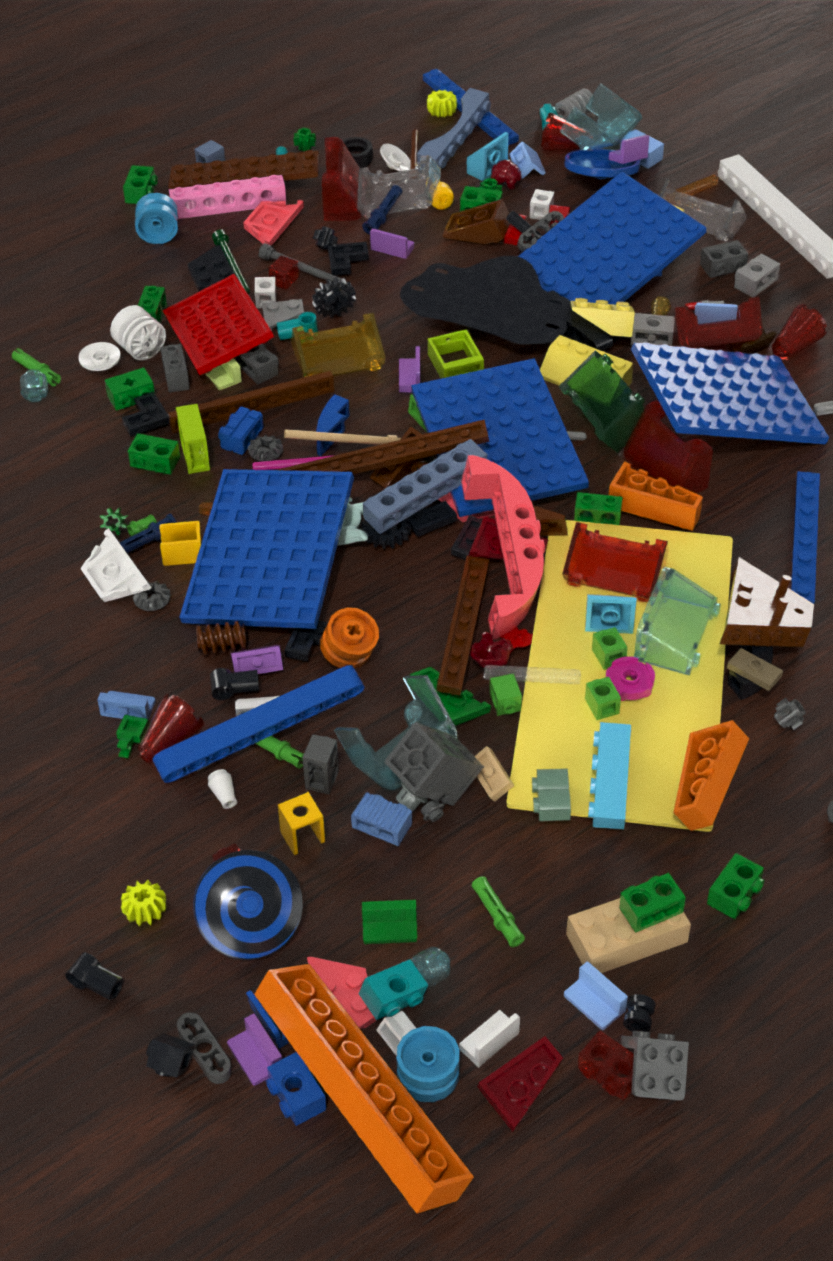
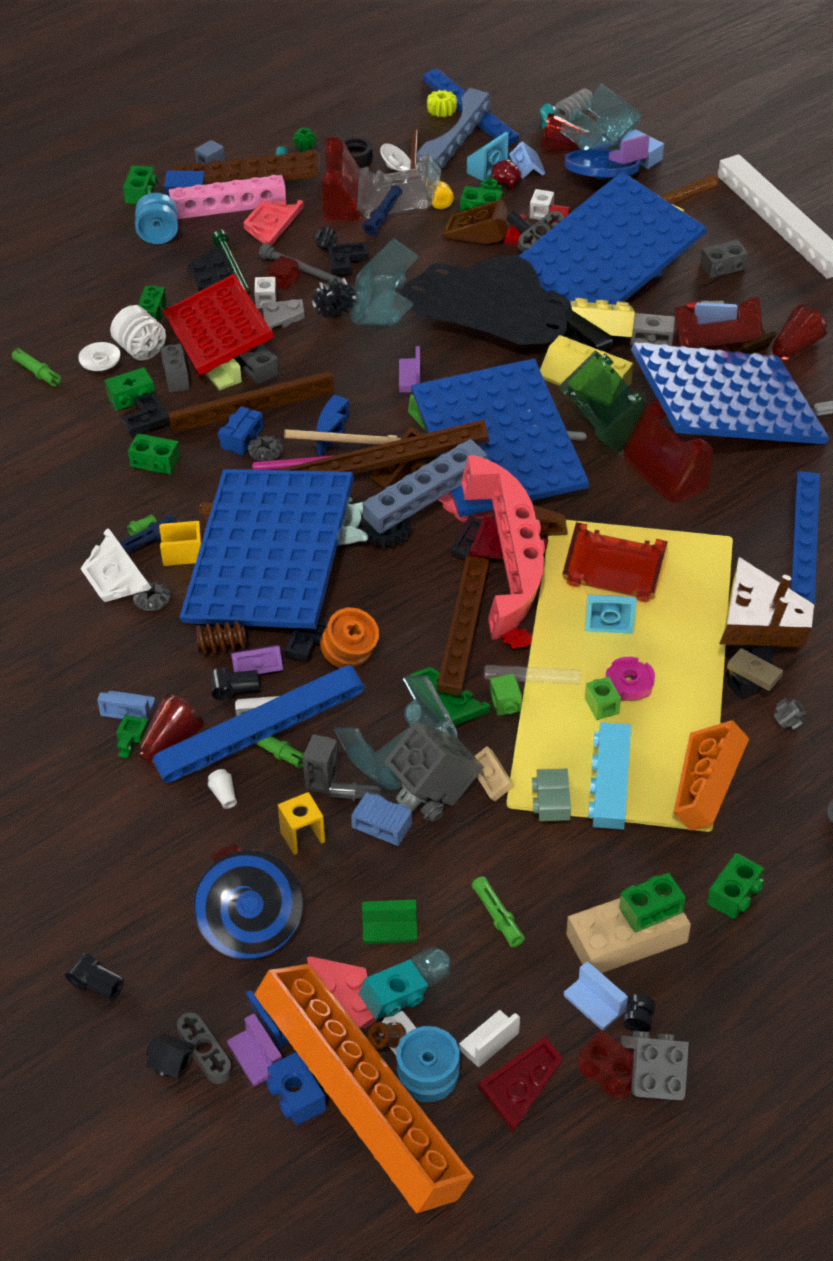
(33, 384): clear light blue head -> none
(112, 515): green gear -> none
(143, 902): neon yellow gear -> none
(182, 179): none -> blue panel
(193, 438): lime window -> none
(306, 319): teal piece -> none
(339, 349): clear yellow windscreen -> none
(352, 790): none -> dark grey axle
(376, 284): none -> clear light blue windscreen
(382, 1041): none -> reddish brown bush
(390, 243): medium lavender panel -> none
(432, 518): black plate -> none
(457, 341): lime window -> none
(491, 653): dark red hair -> none
(598, 508): green brick -> none
(608, 646): bright green brick -> none
(655, 498): orange wedge -> none
(660, 306): clear yellow cone -> none
(674, 622): clear light blue windscreen -> none
(717, 219): clear windscreen -> none
(757, 275): light grey brick -> none

